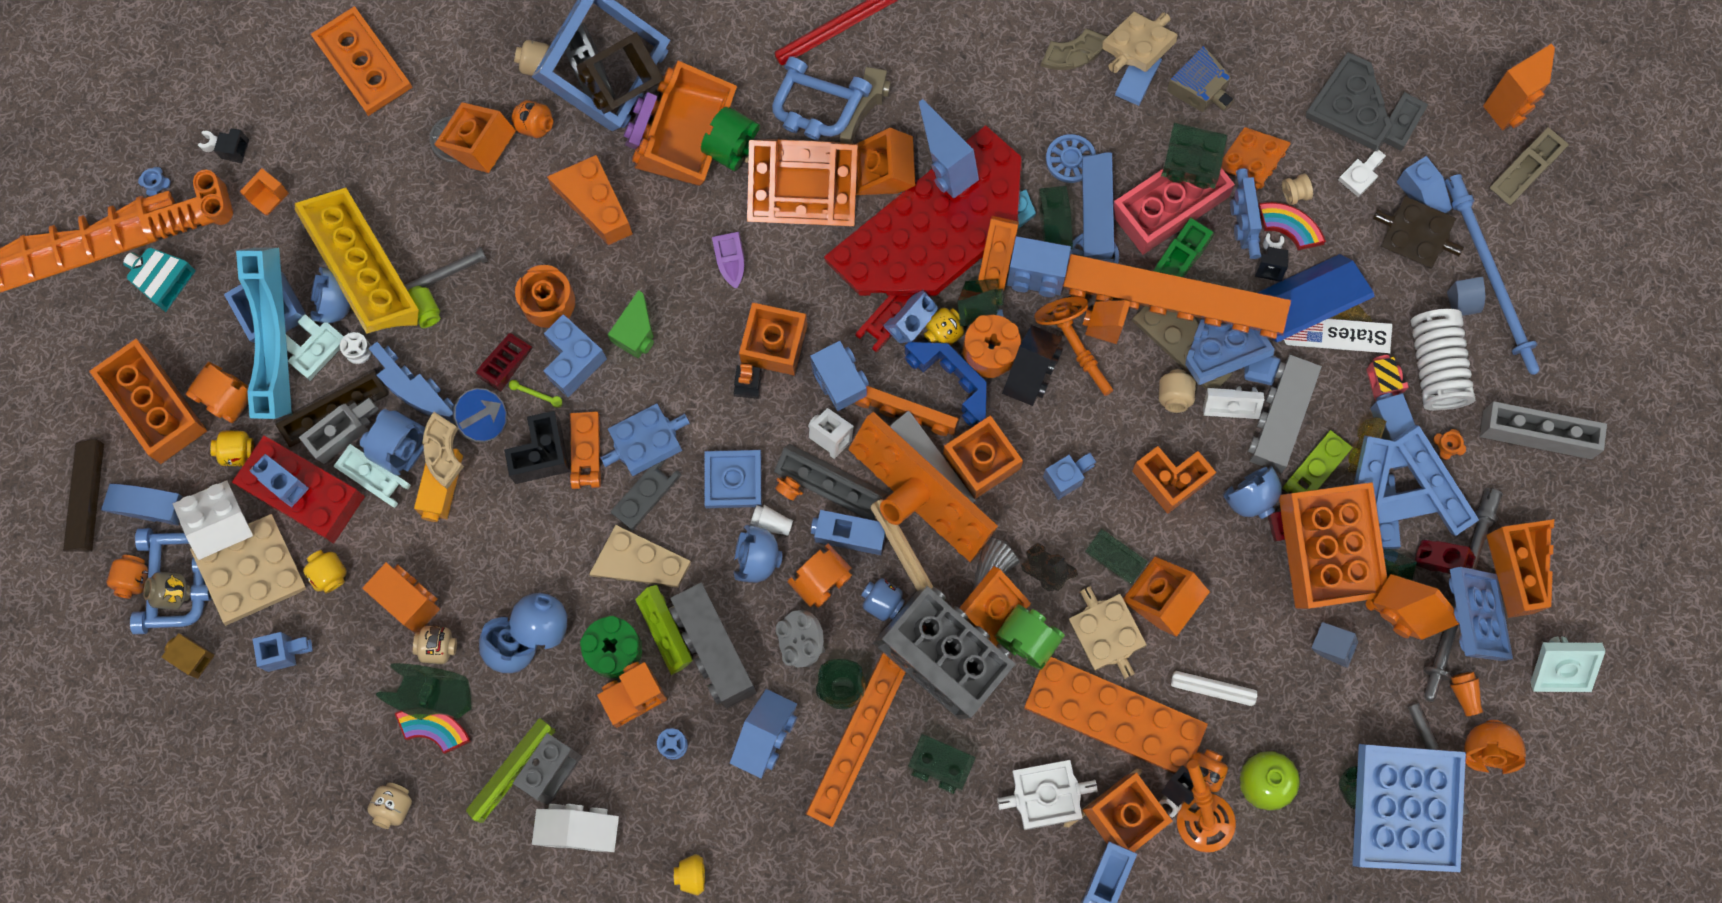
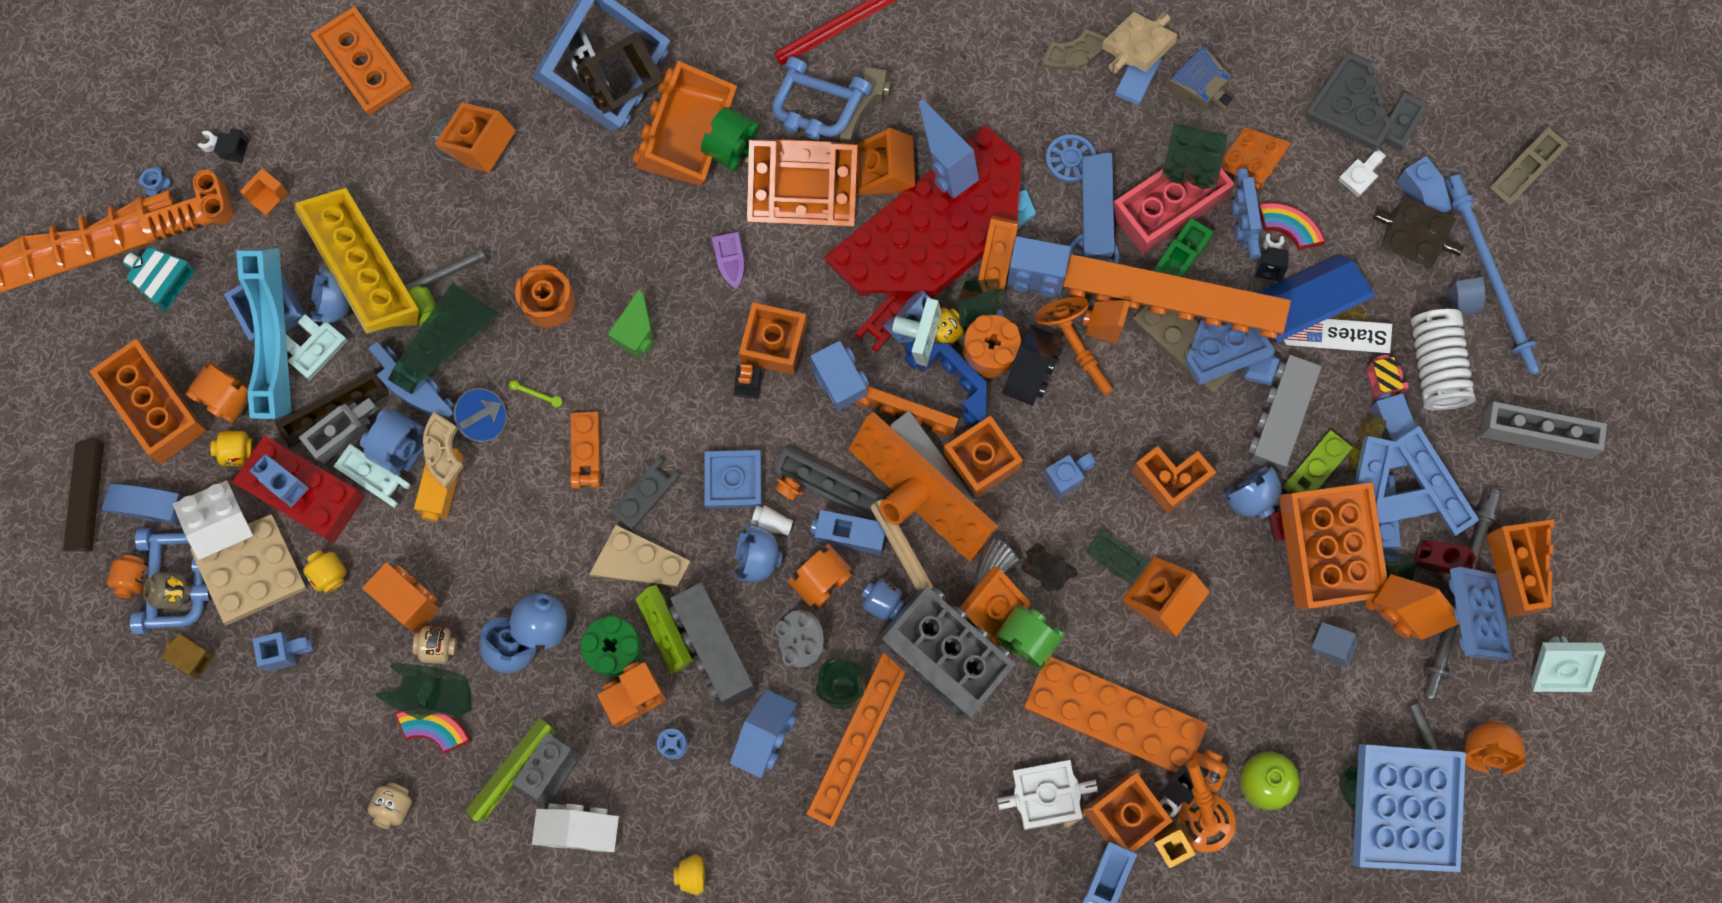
(352, 343): white wheel -> none
(446, 332): none -> clear green wedge
(500, 382): dark red slope -> none
(530, 56): tan head -> none
(532, 119): orange head -> none
(543, 456): black brick -> none
(577, 356): medium blue brick -> none
(592, 198): orange wedge -> none
(635, 130): medium lavender plate -> none
(644, 439): medium blue plate -> none
(830, 432): white brick -> none
(922, 331): none -> light aqua tile
(940, 763): clear green brick -> none
(1055, 215): clear green slope -> none
(1107, 632): tan plate -> none
(1174, 844): none -> pearl gold brick
(1177, 391): tan head -> none
(1214, 688): white axle -> none
(1233, 403): white plate -> none
(1297, 189): tan wheel -> none
(1453, 437): orange plate -> none
(1467, 691): orange cone -> none
(1521, 89): orange slope -> none

